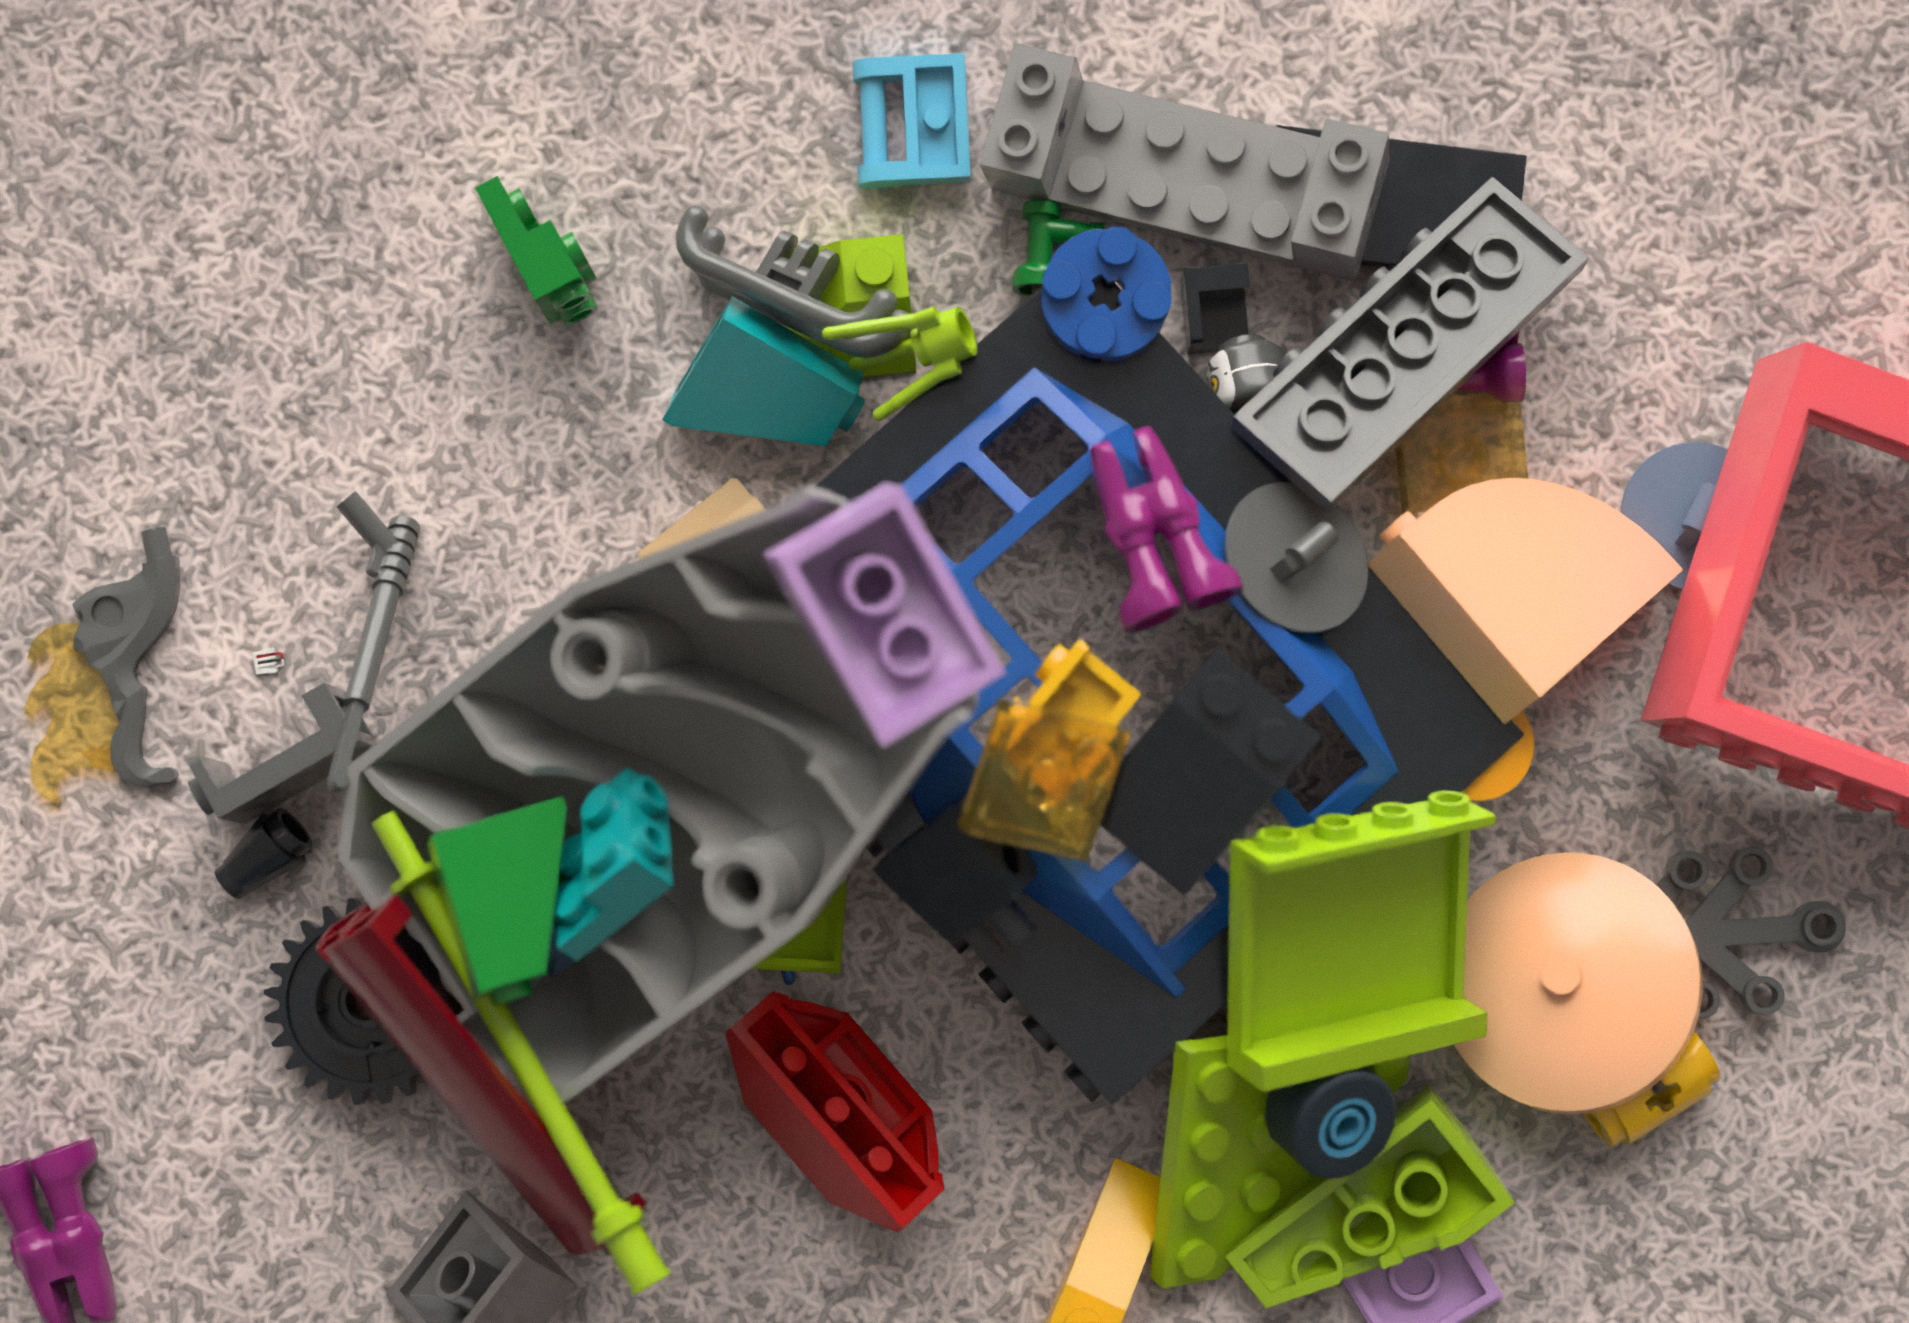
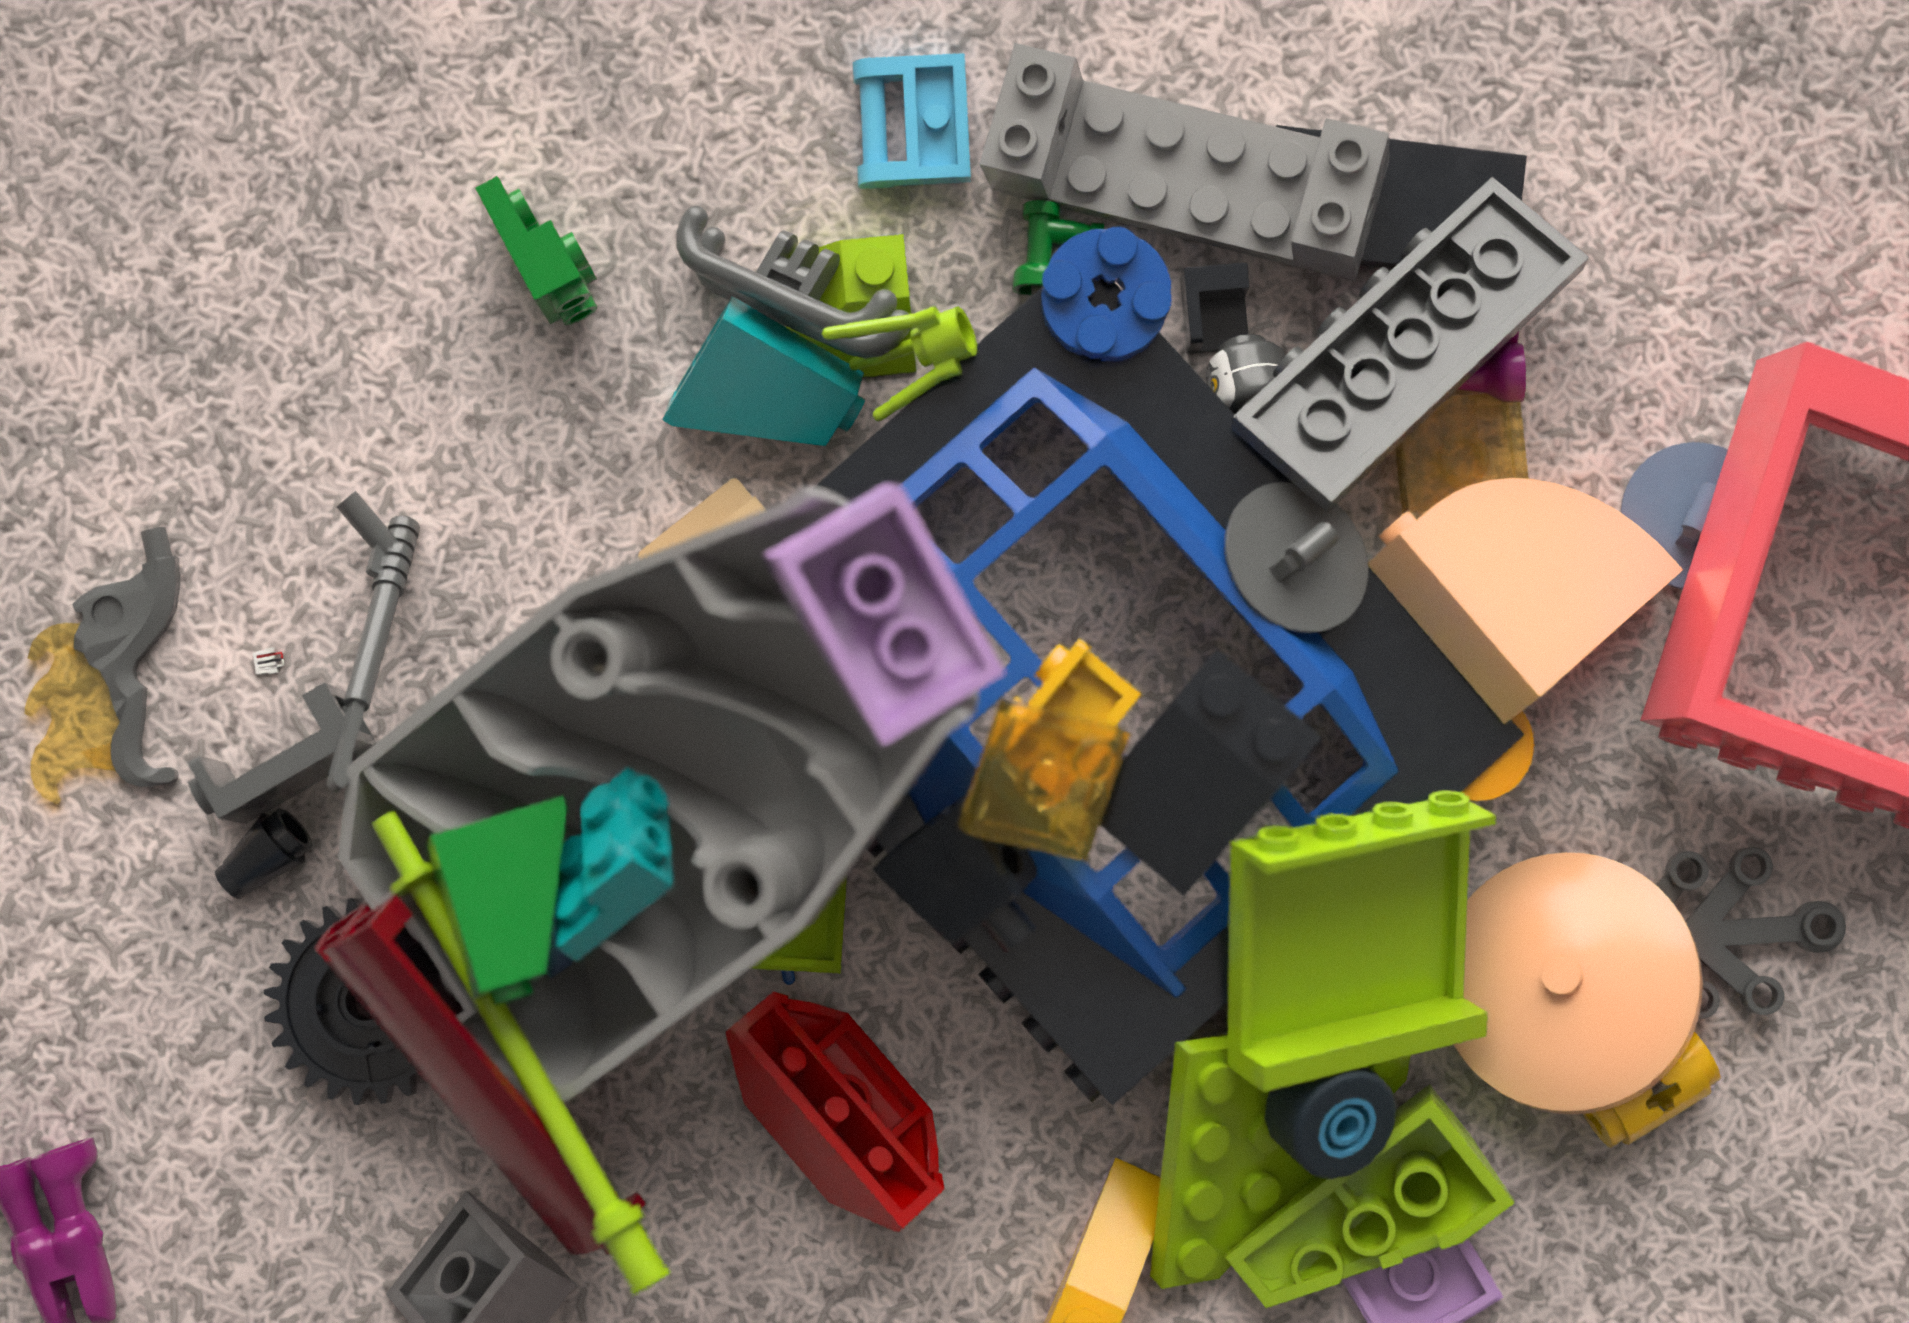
(1134, 520): magenta piece -> none

